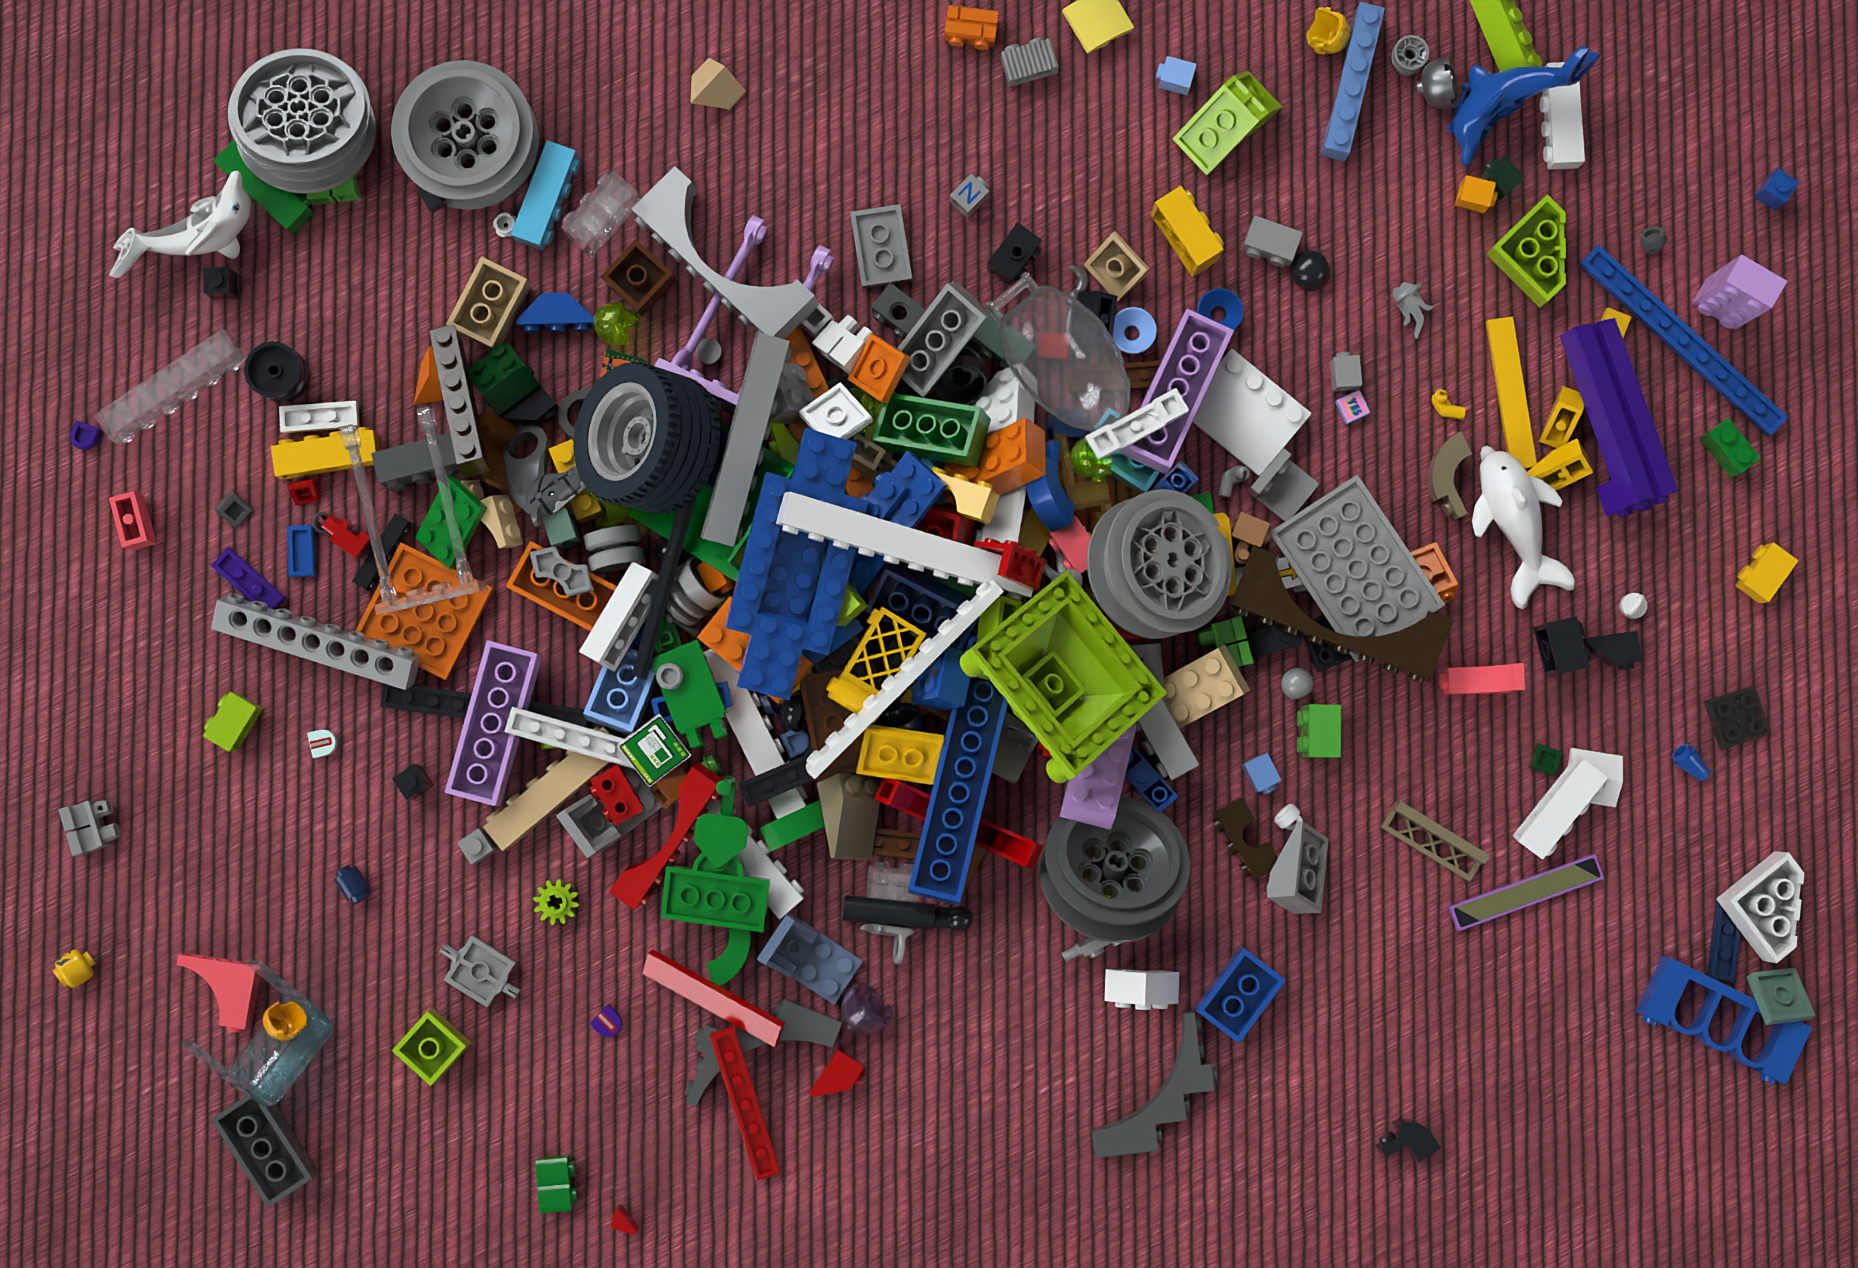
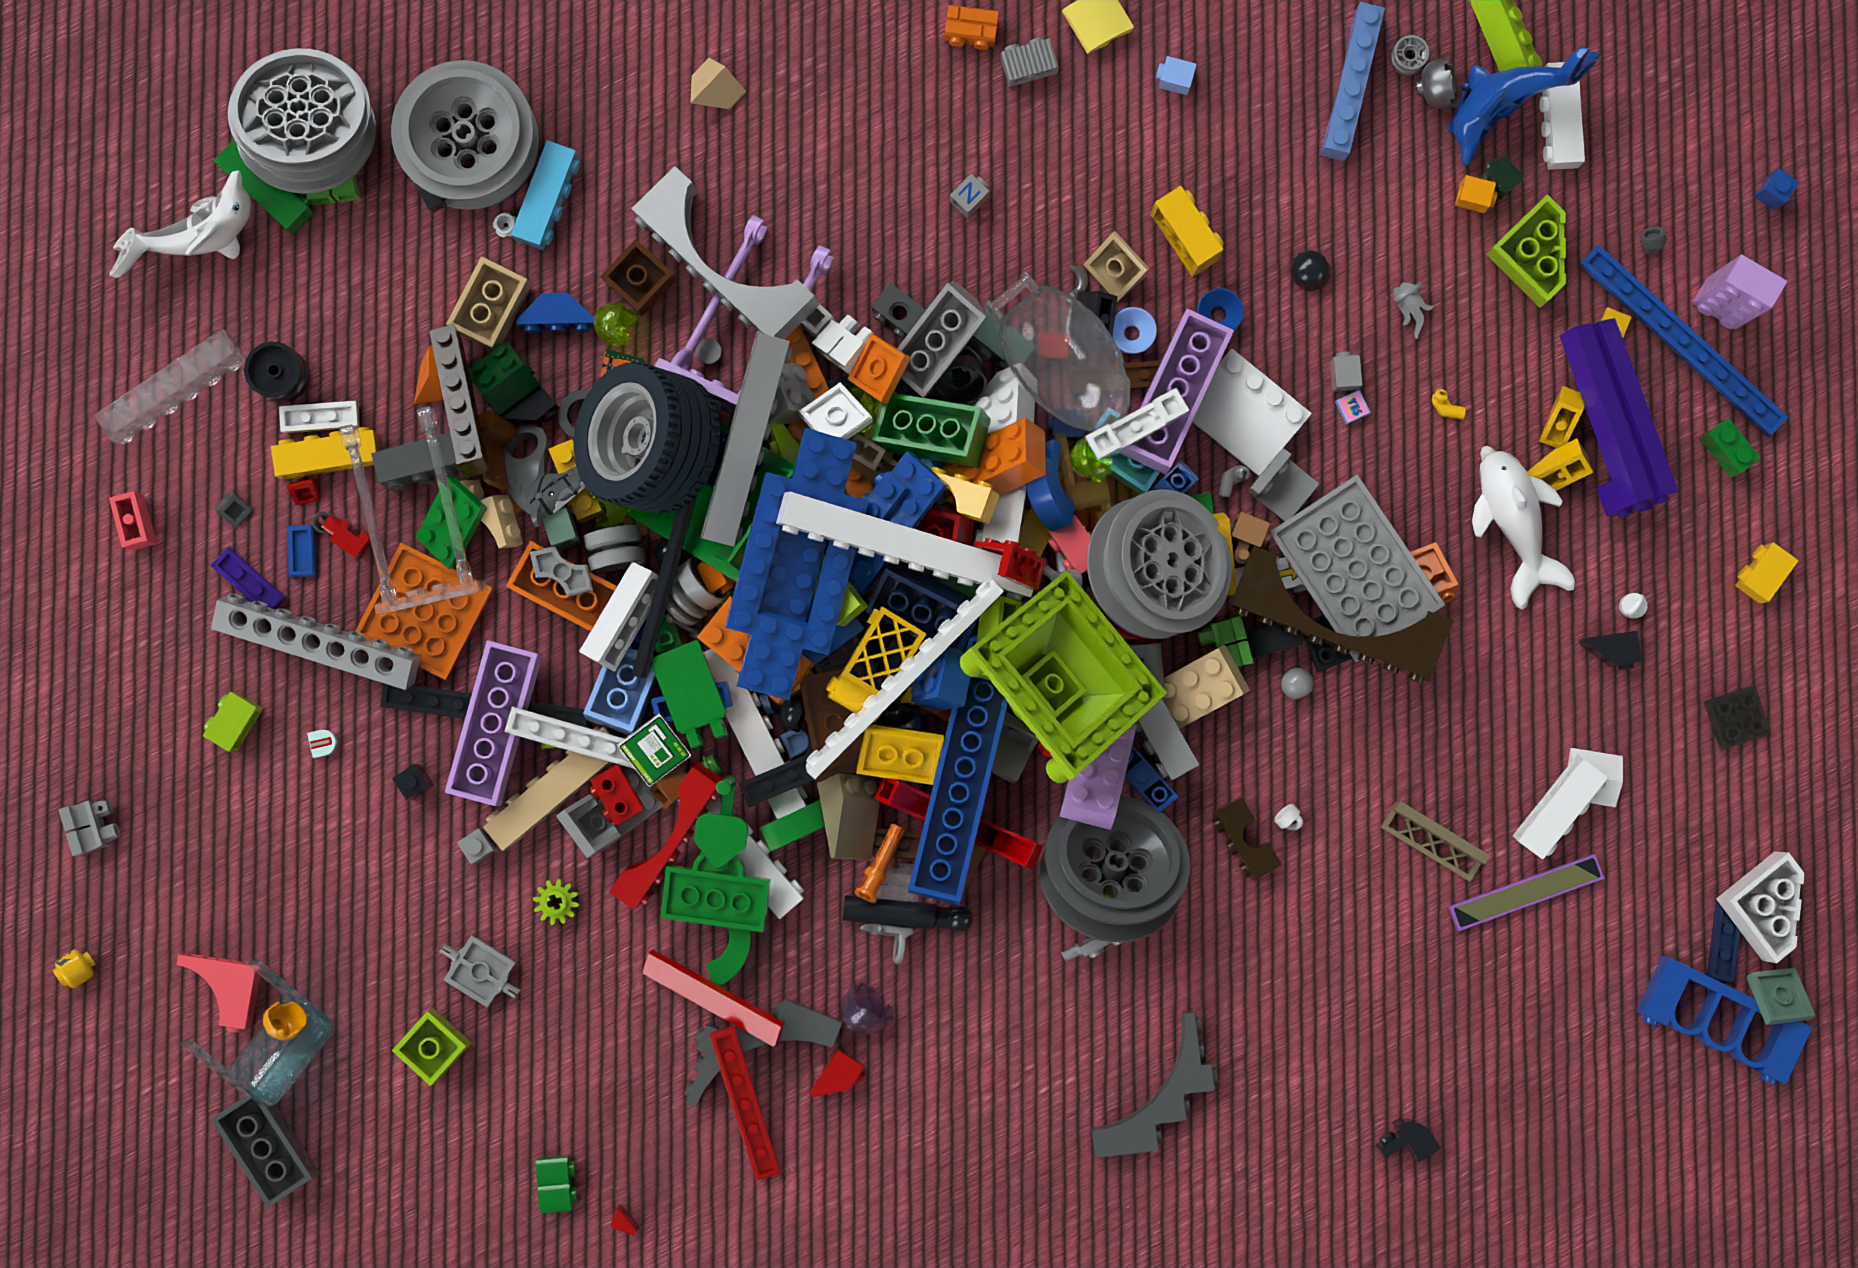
(84, 436): dark purple tile -> none
(220, 283): black brick -> none
(352, 884): dark blue brick -> none
(390, 539): black piece -> none
(600, 213): clear brick -> none
(607, 1022): dark purple tile -> none
(670, 676): light grey tile -> none
(810, 958): sand blue bracket -> none
(875, 873): none -> orange pin
(881, 246): light grey plate -> none
(1014, 254): black brick -> none
(1142, 988): white brick -> none
(1226, 120): lime bracket -> none
(1239, 994): blue brick -> none
(1261, 773): medium blue brick -> none
(1271, 241): light grey brick -> none
(1300, 871): light grey slope -> none
(1319, 731): bright green brick -> none
(1328, 31): yellow cap -> none
(1441, 475): dark tan arch -> none
(1483, 680): coral arch -> none
(1511, 390): yellow tile -> none
(1545, 760): dark green tile -> none
(1562, 646): black brick -> none
(1690, 761): blue cone -> none

